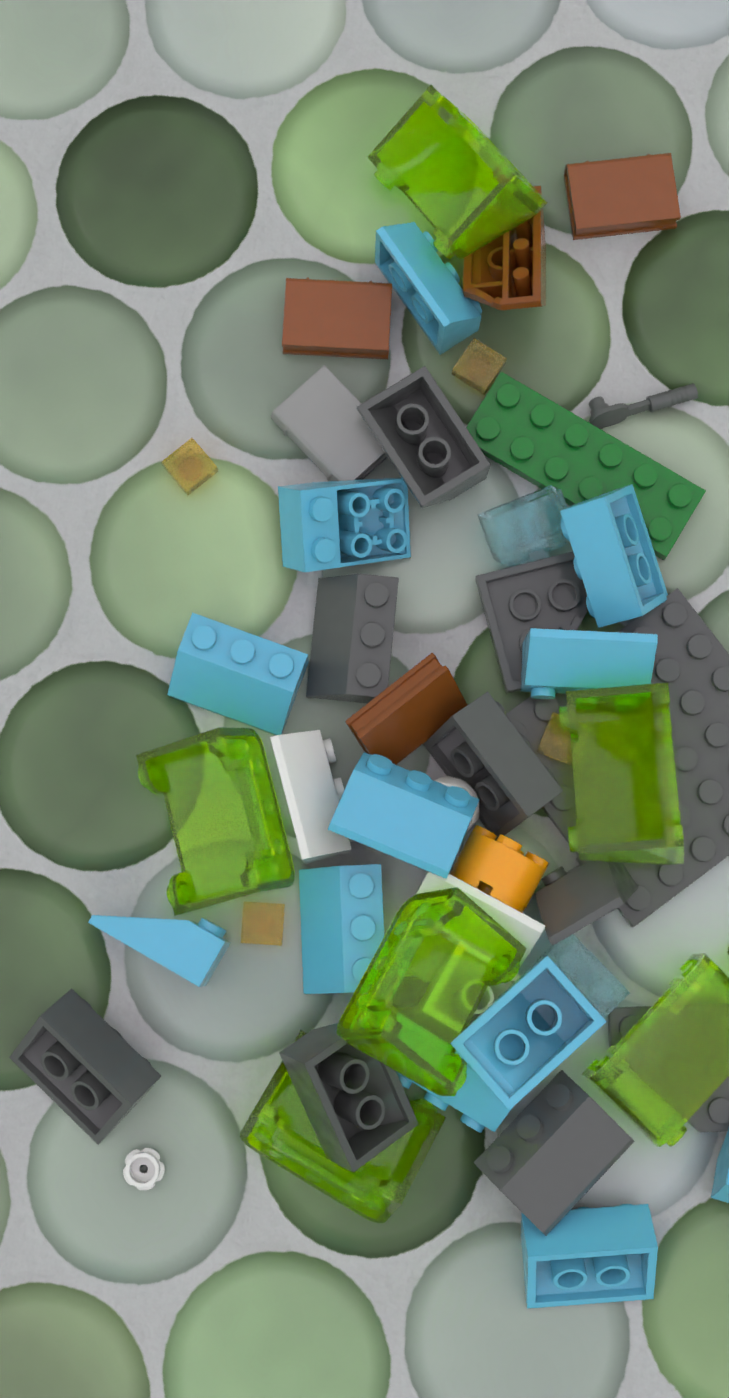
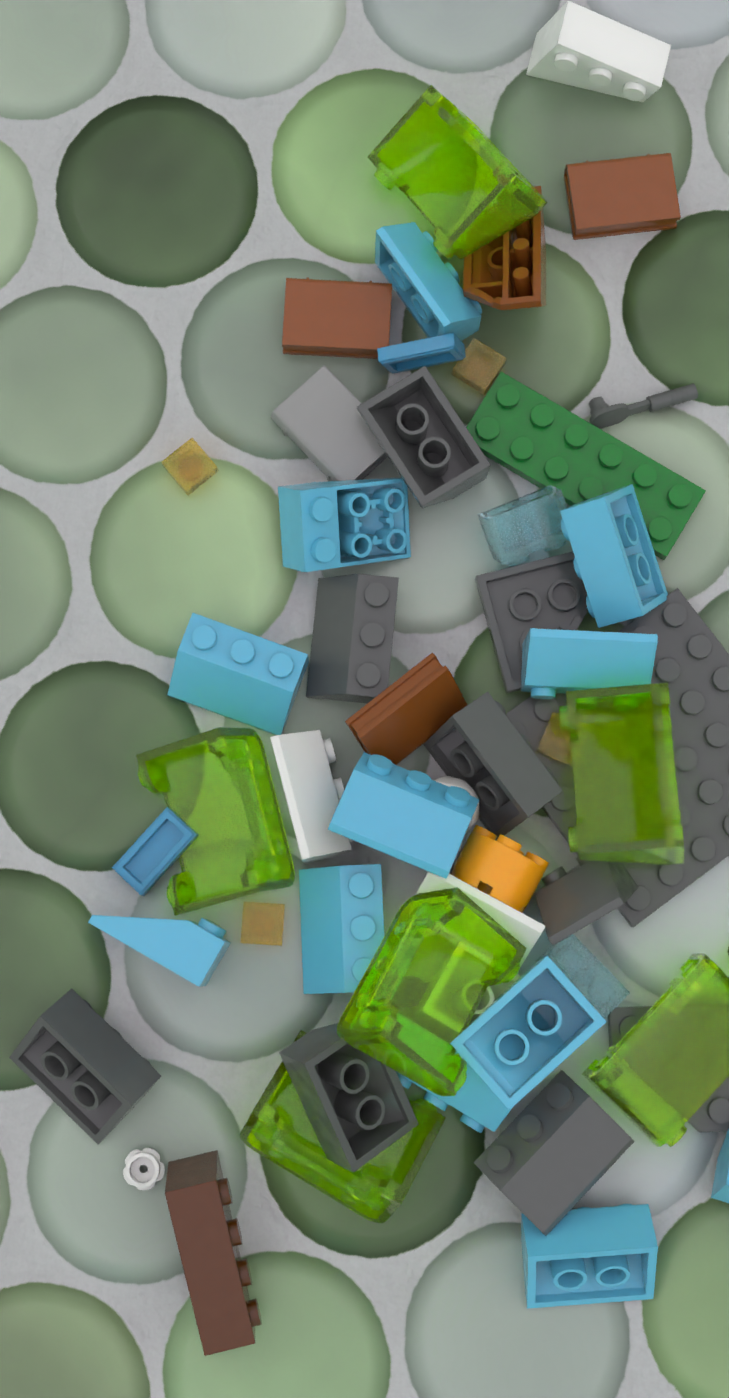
(155, 851): none -> dark azure tile
(210, 1252): none -> reddish brown wedge
(421, 353): none -> dark azure tile
(598, 54): none -> white wedge

